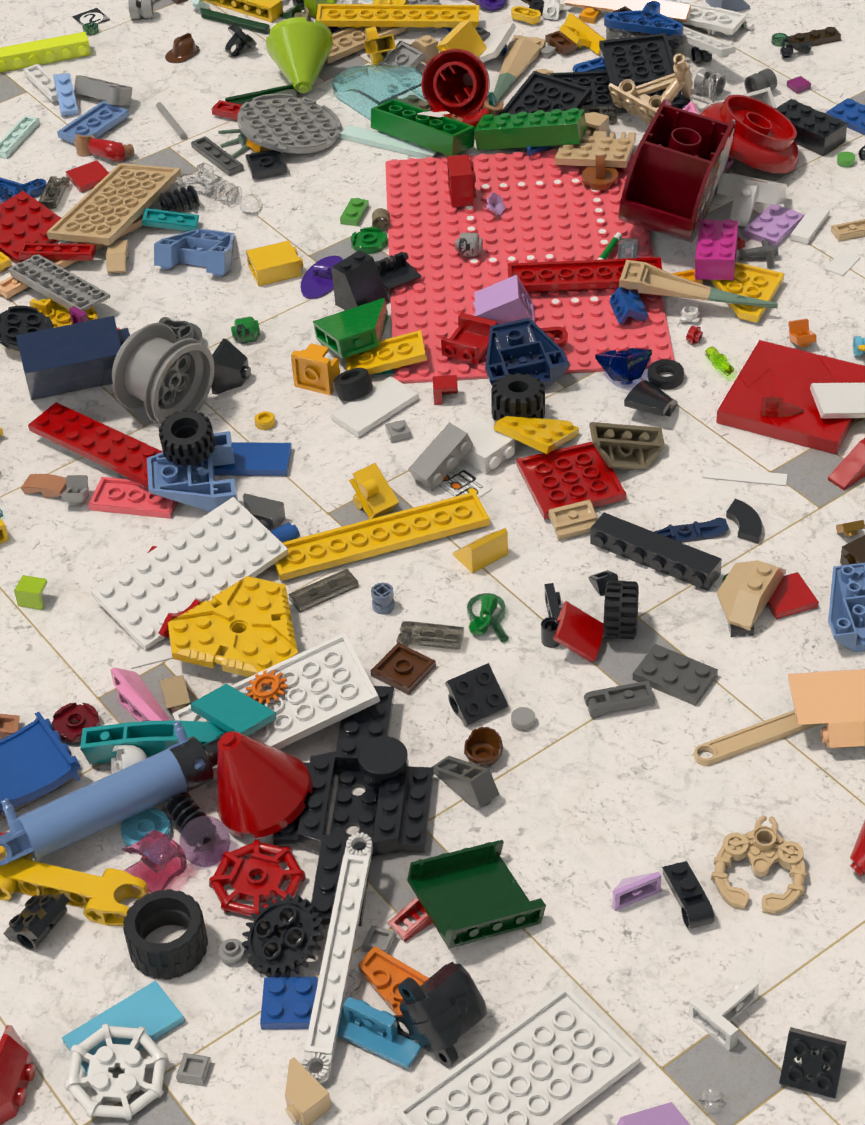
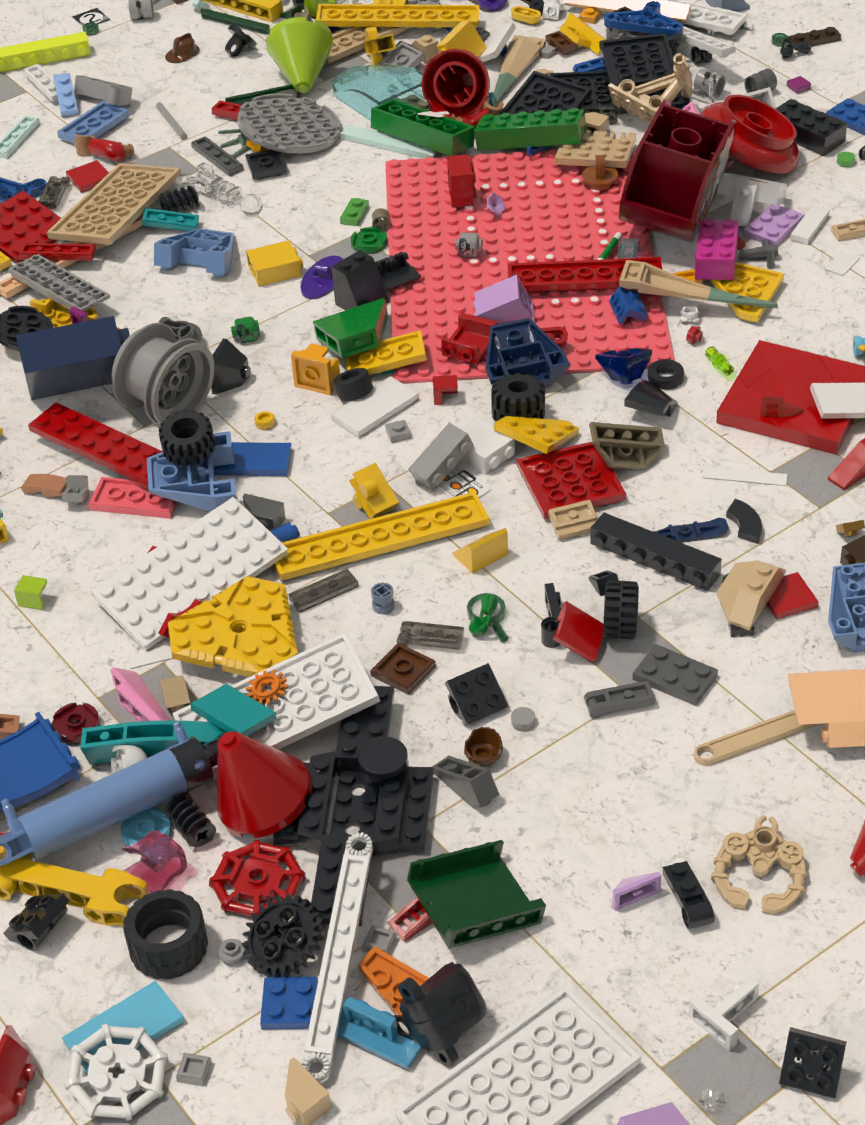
(116, 257): tan slope -> none
(192, 838): clear purple dish -> none
(800, 333): orange bracket -> none

